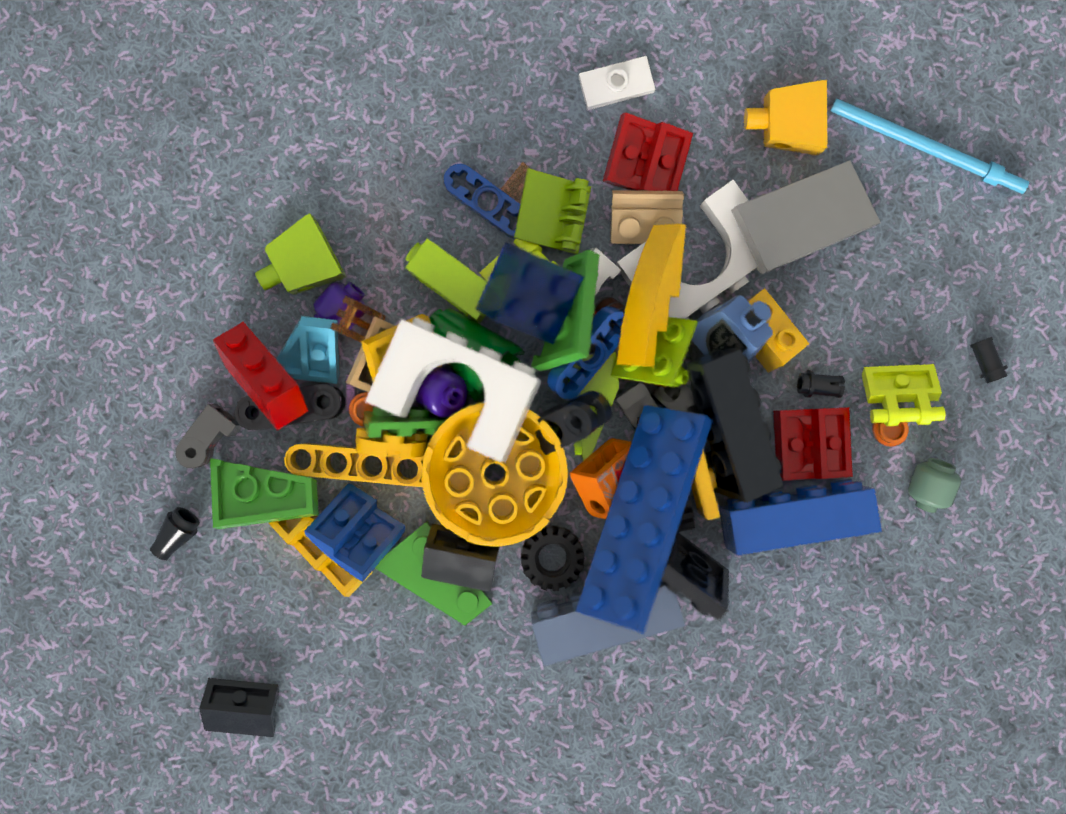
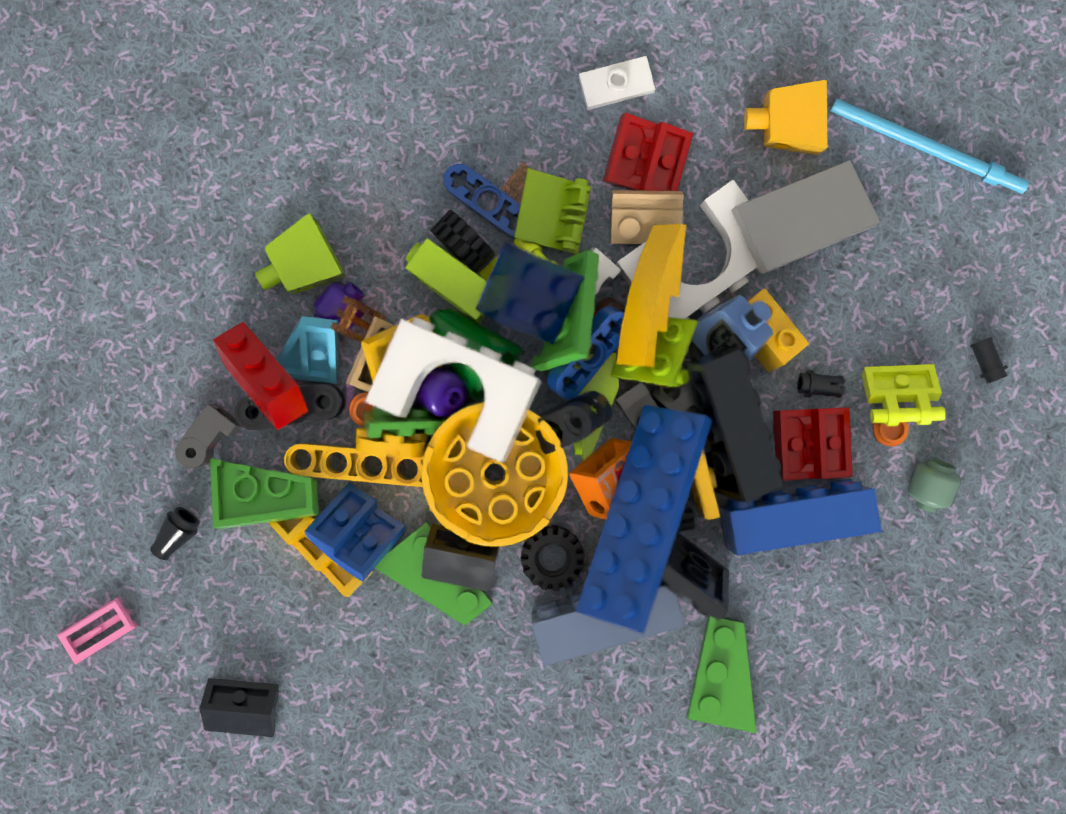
(122, 614): none -> bright pink tile
(462, 241): none -> black tyre
(722, 678): none -> bright green wing

